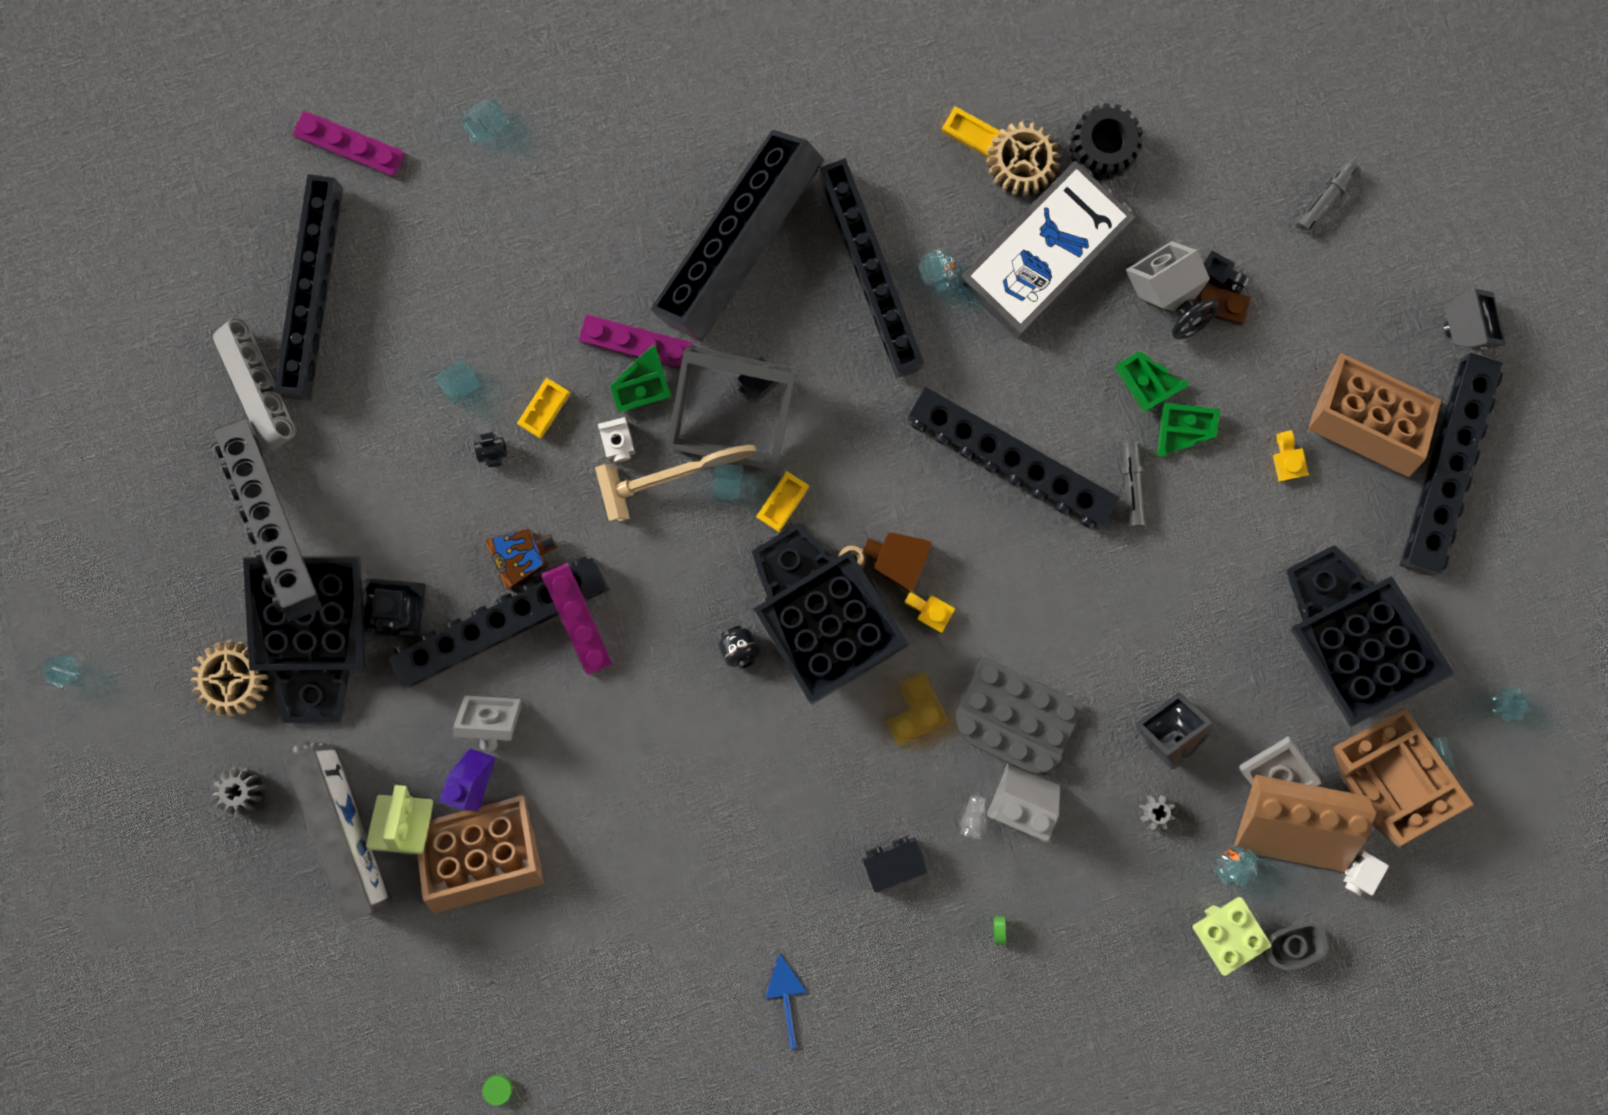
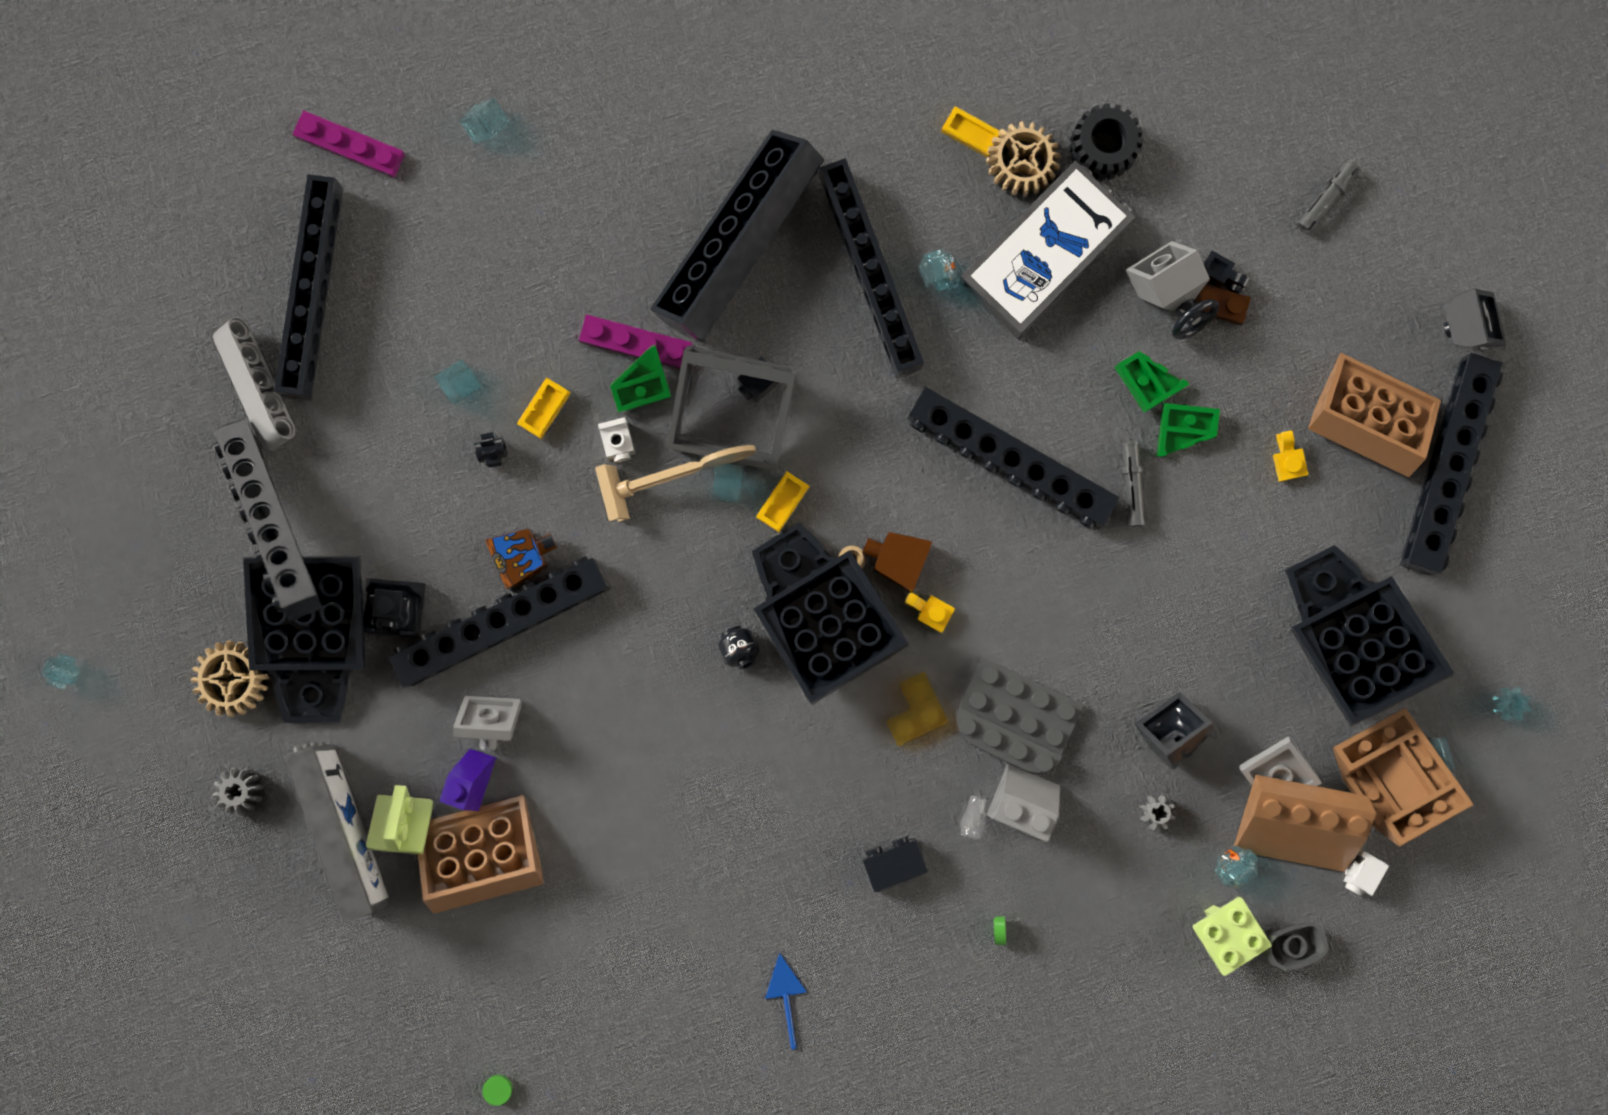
(577, 618): magenta plate -> none

